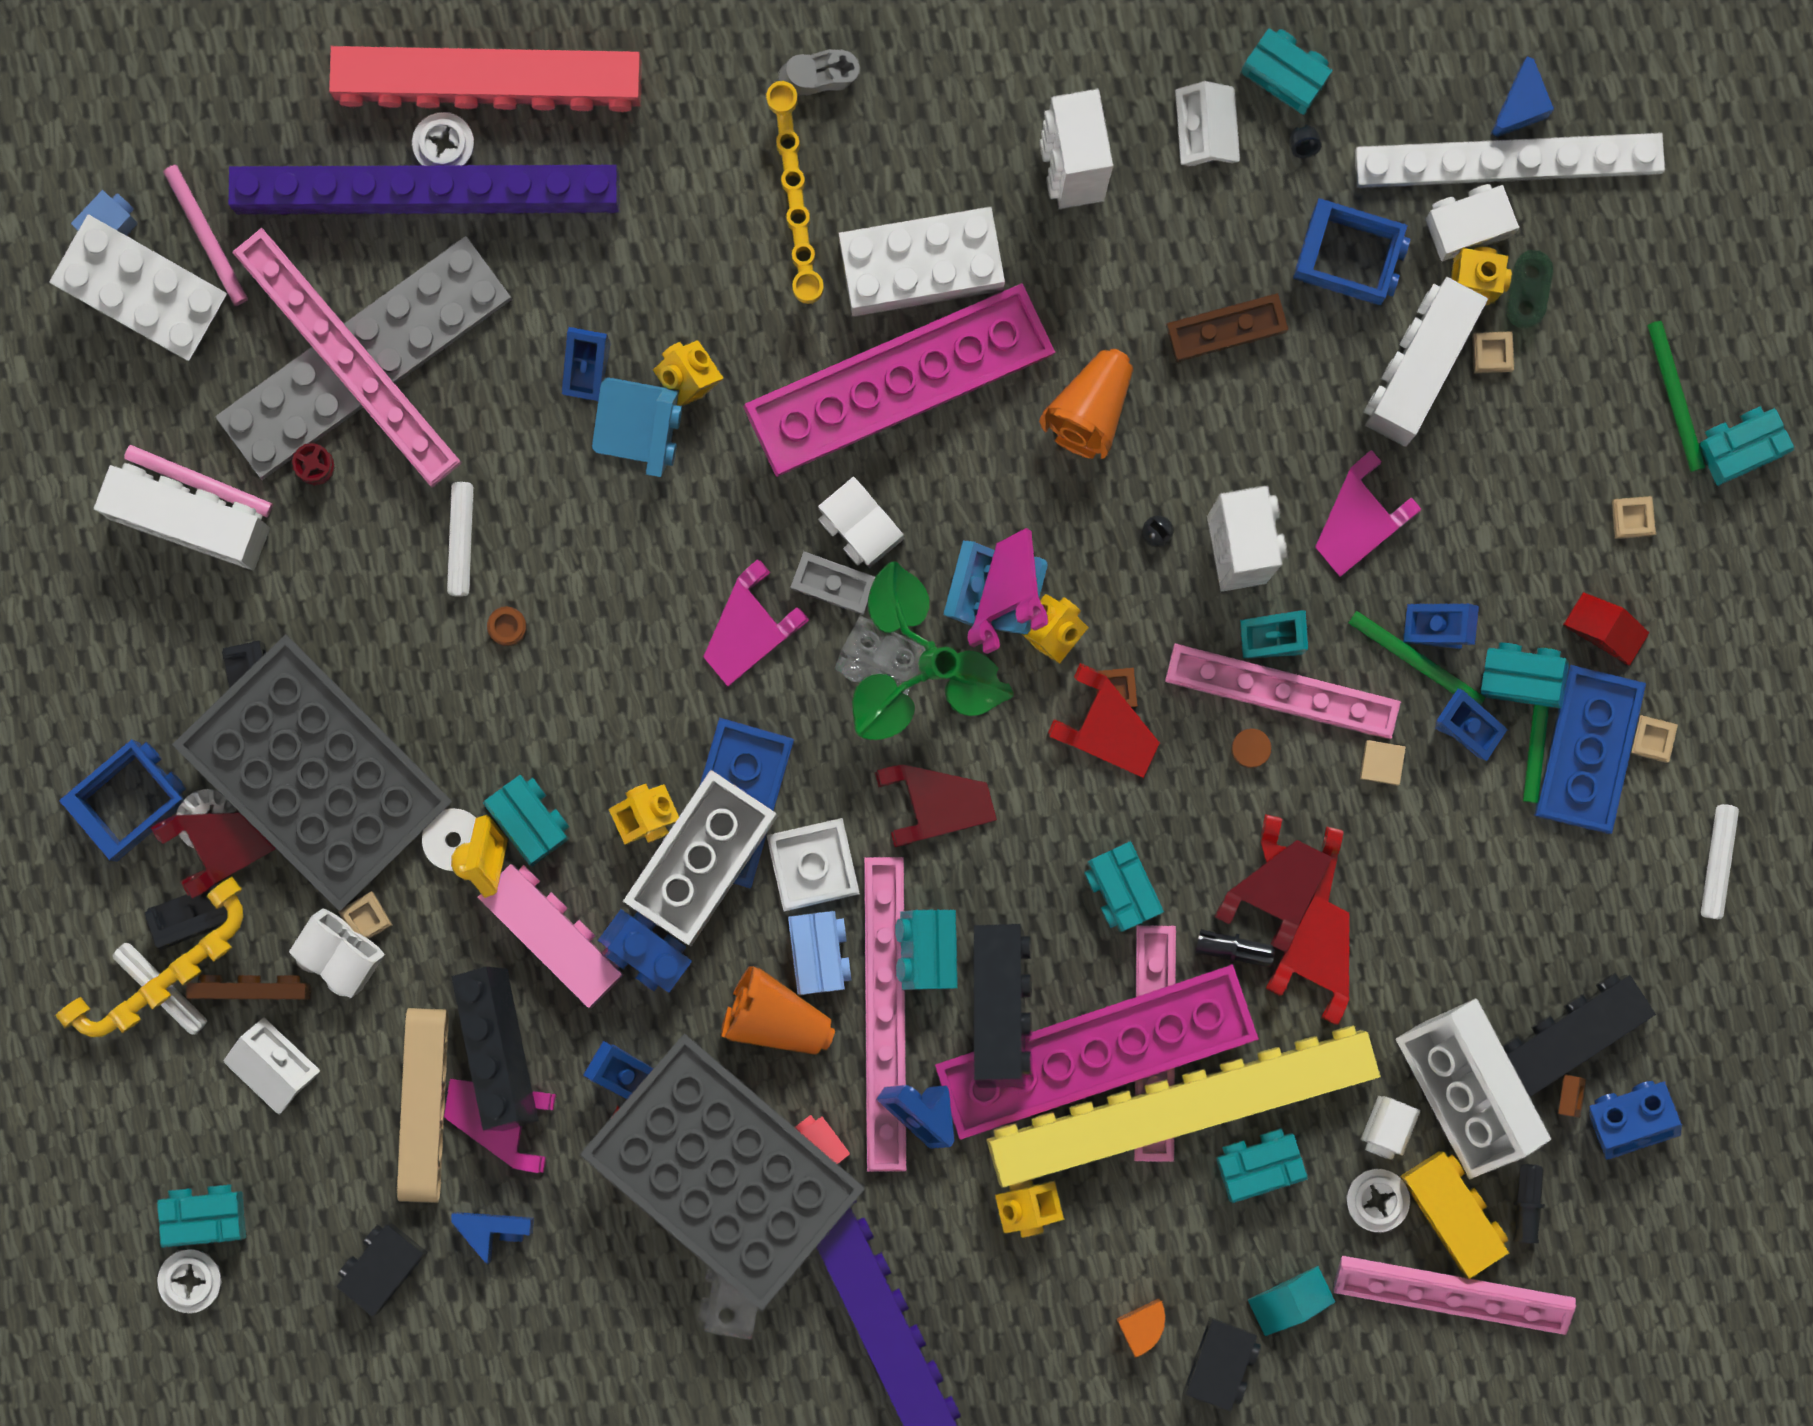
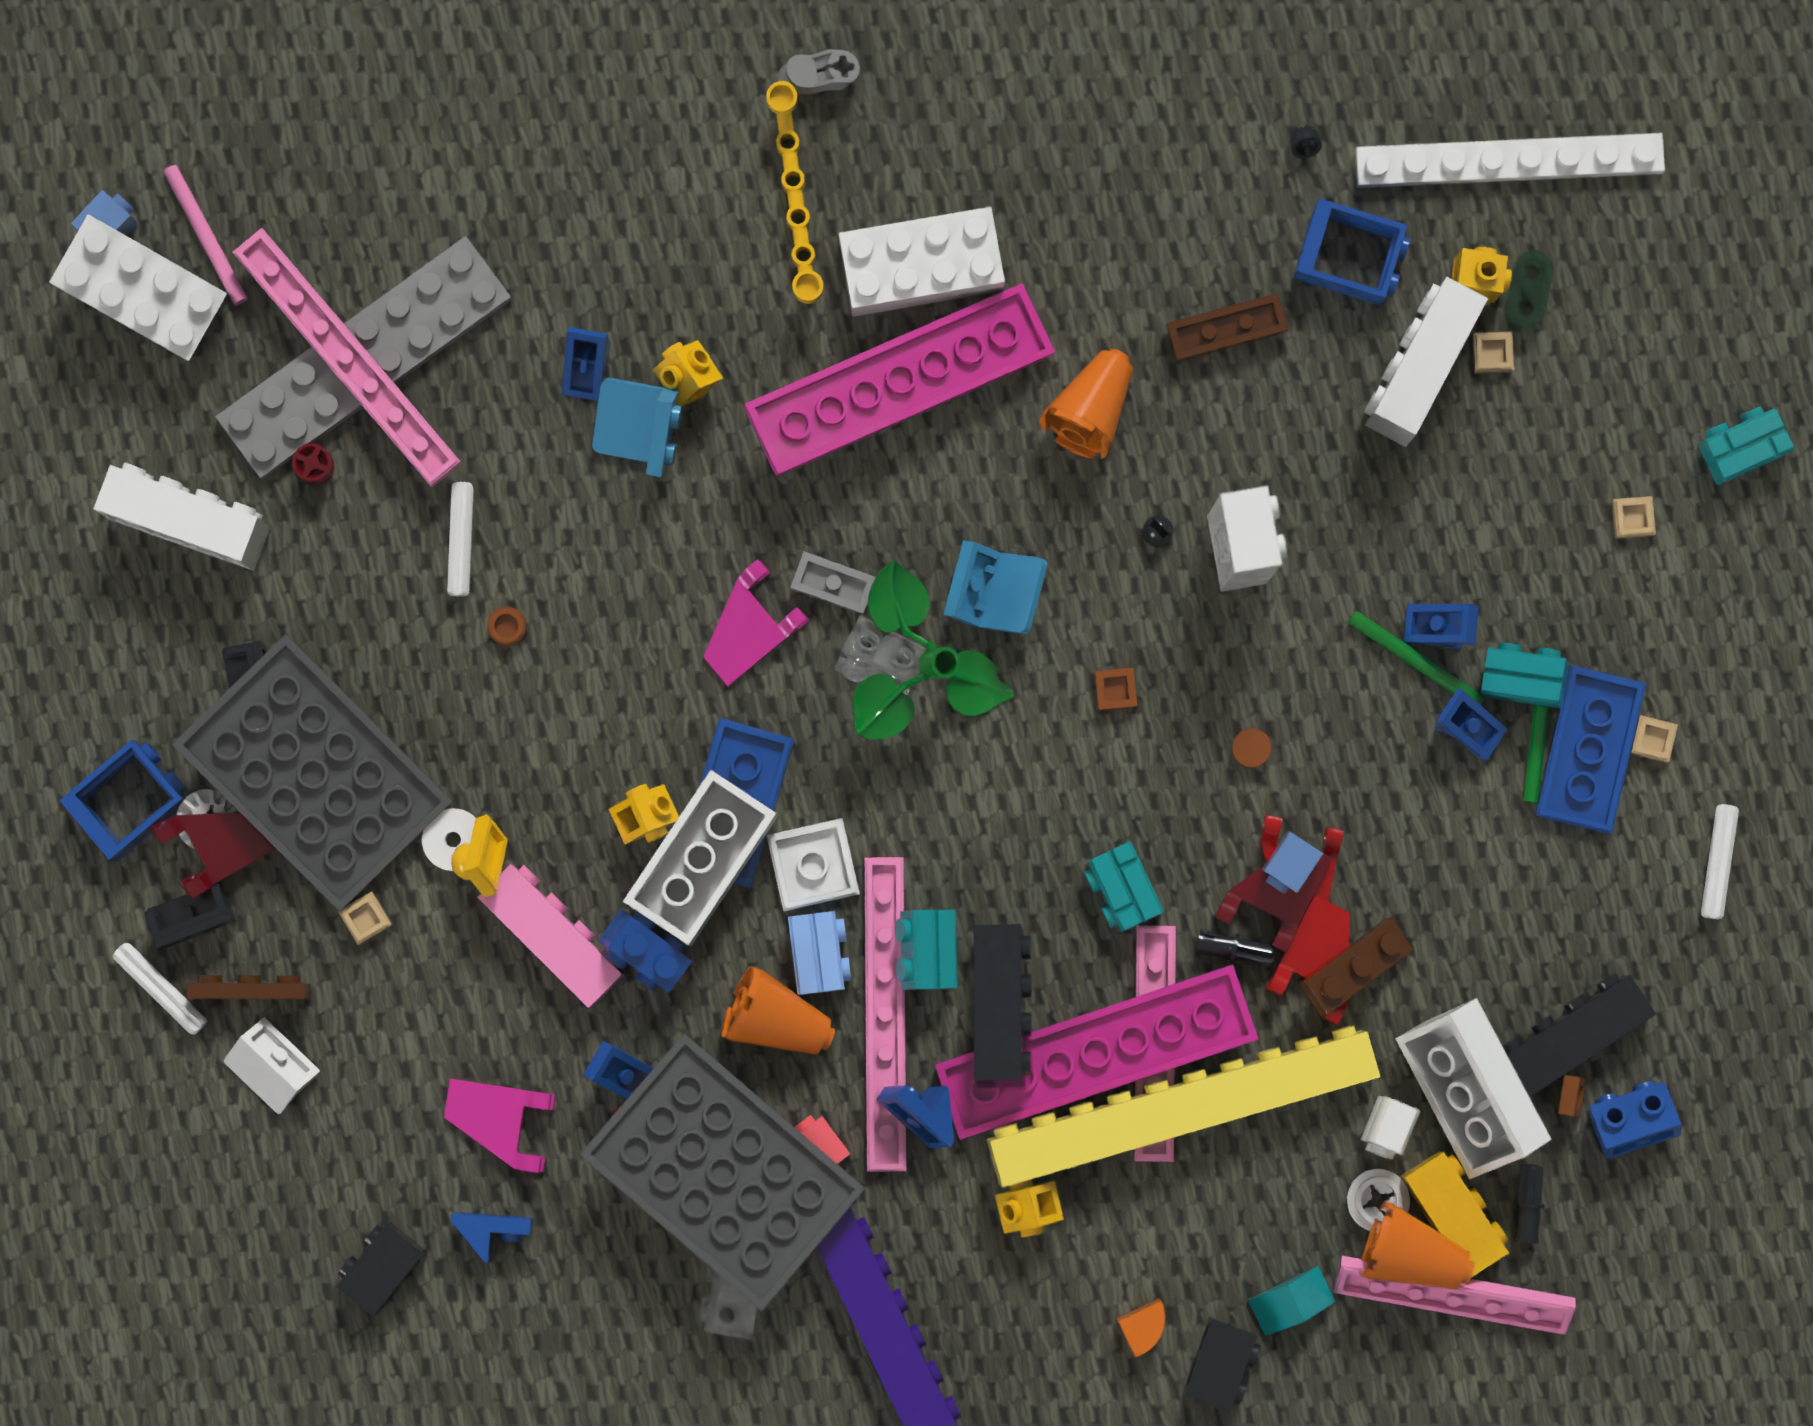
(176, 1294): white gear -> none
(182, 969): yellow bar -> none
(196, 480): bright pink bar -> none
(201, 1218): teal brick -> none
(336, 953): white brick -> none
(422, 1105): tan beam -> none
(424, 189): dark purple brick -> none
(434, 128): white gear -> none
(486, 77): coral brick -> none
(494, 1048): black brick -> none
(527, 820): teal brick -> none
(860, 522): white brick -> none
(939, 802): dark red flag -> none
(1008, 587): dark pink flag -> none
(1062, 630): yellow brick -> none
(1077, 149): white brick -> none
(1110, 727): red flag -> none
(1207, 123): white panel -> none
(1261, 1166): teal brick -> none
(1274, 635): teal slope -> none
(1282, 691): bright pink tile -> none
(1287, 70): teal brick -> none
(1291, 863): none -> medium blue brick
(1356, 966): none -> reddish brown plate
(1359, 520): dark pink flag -> none
(1382, 762): tan tile -> none
(1413, 1253): none -> orange cone
(1472, 221): white brick -> none
(1525, 102): blue slope -> none
(1607, 627): red slope -> none
(1676, 396): green bar -> none

